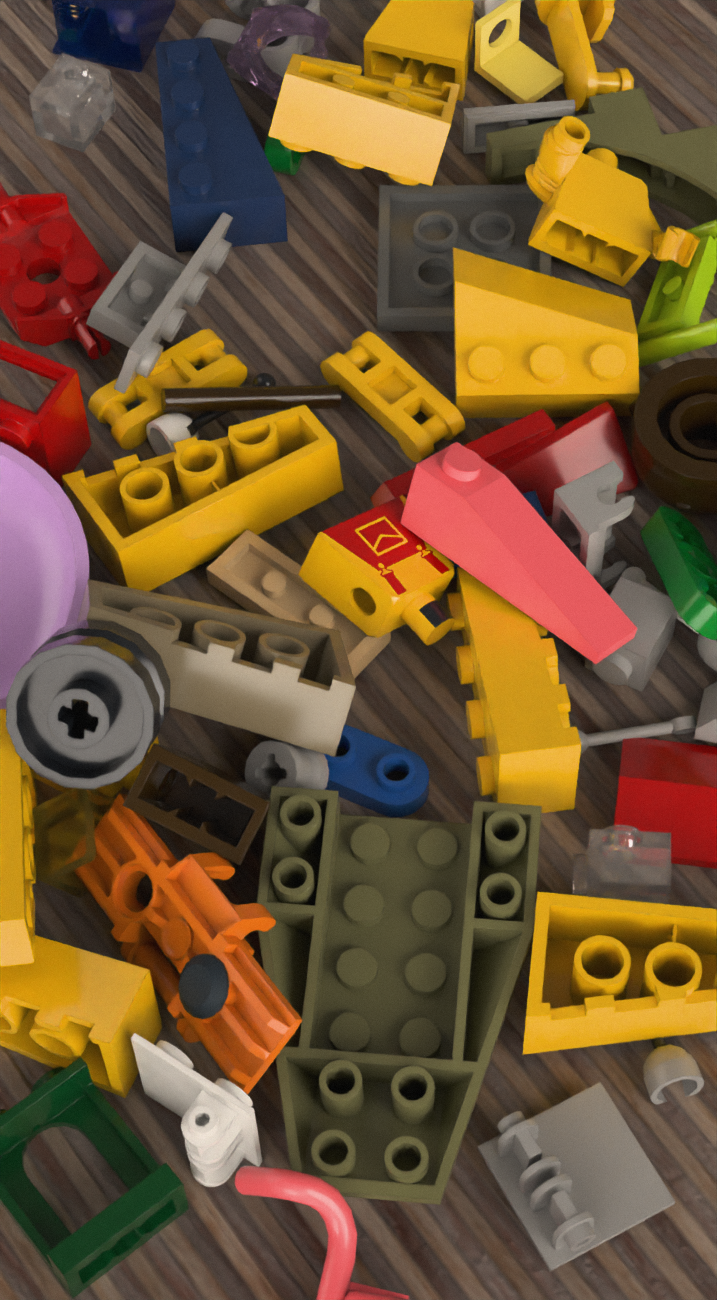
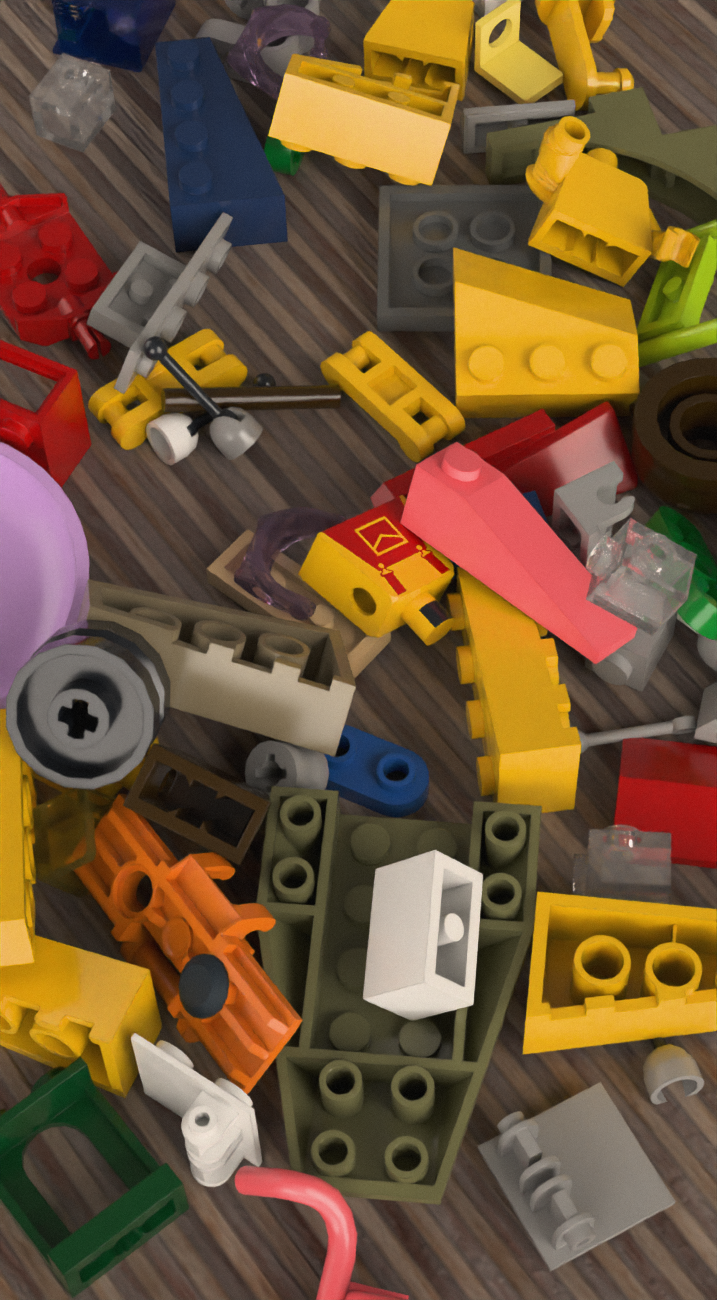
(193, 503): yellow wedge -> none
(232, 427): none -> hinge
(272, 536): none -> helmet
(423, 936): none -> white brick
(640, 576): none -> clear brick

